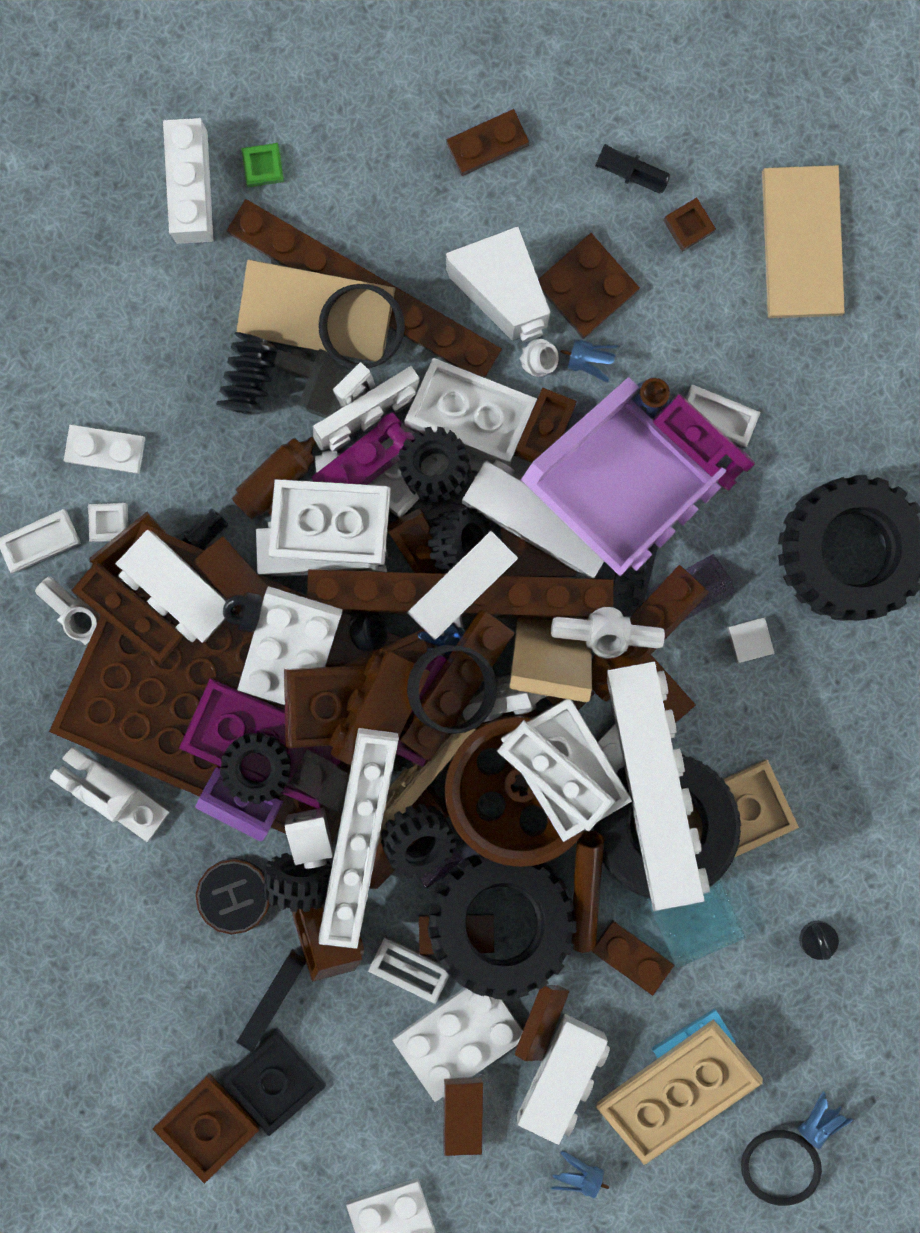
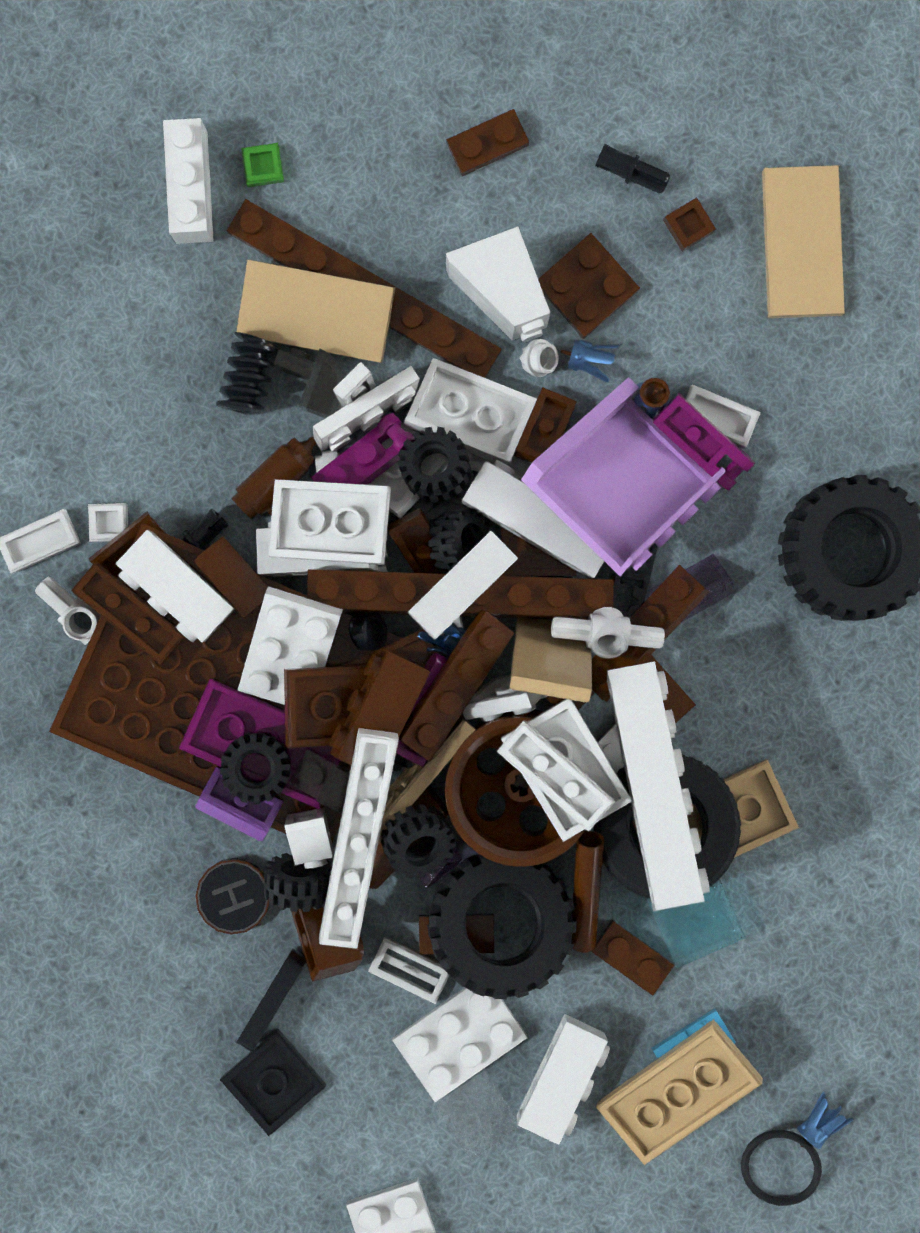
(104, 449): white plate -> none
(111, 794): white plate -> none
(206, 1128): reddish brown plate -> none
(249, 611): black tile -> none
(323, 319): black tyre -> none
(463, 1116): reddish brown tile -> none
(489, 694): black tyre -> none
(541, 1023): reddish brown tile -> none
(587, 1183): flat silver piece -> none
(750, 640): white tile -> none
(819, 940): black tile -> none

